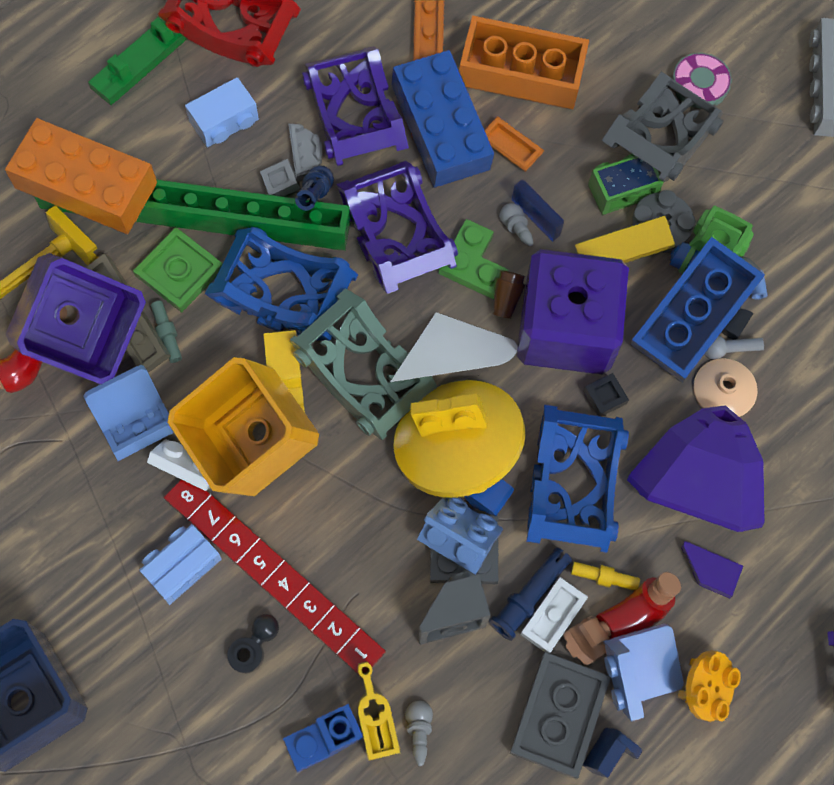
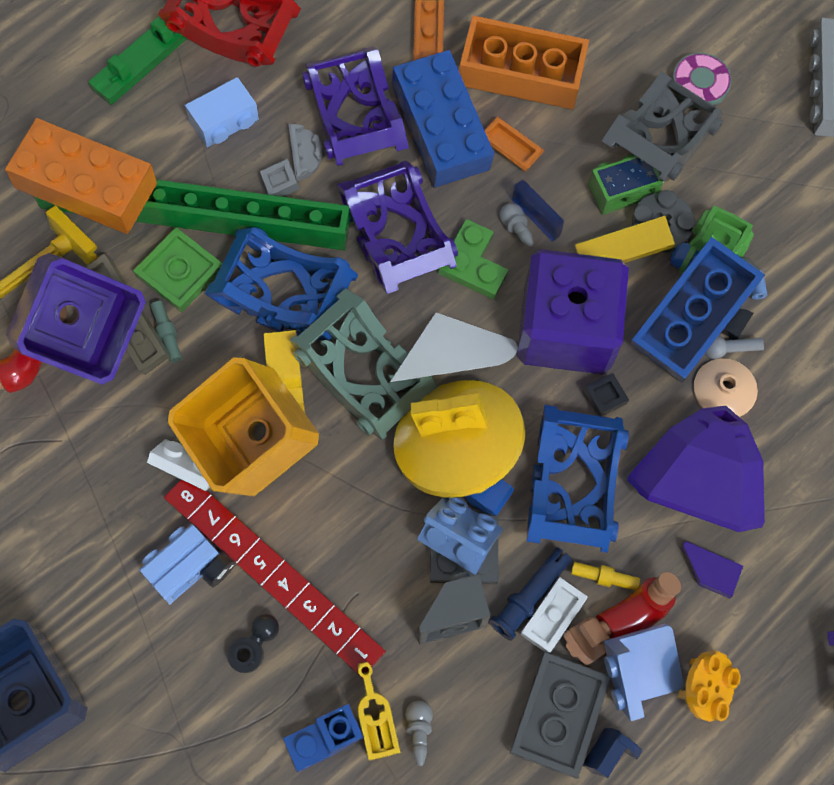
(129, 412): medium blue bracket -> none
(218, 570): none -> black tile
(314, 188): dark blue pin -> none
(507, 293): reddish brown cone -> none

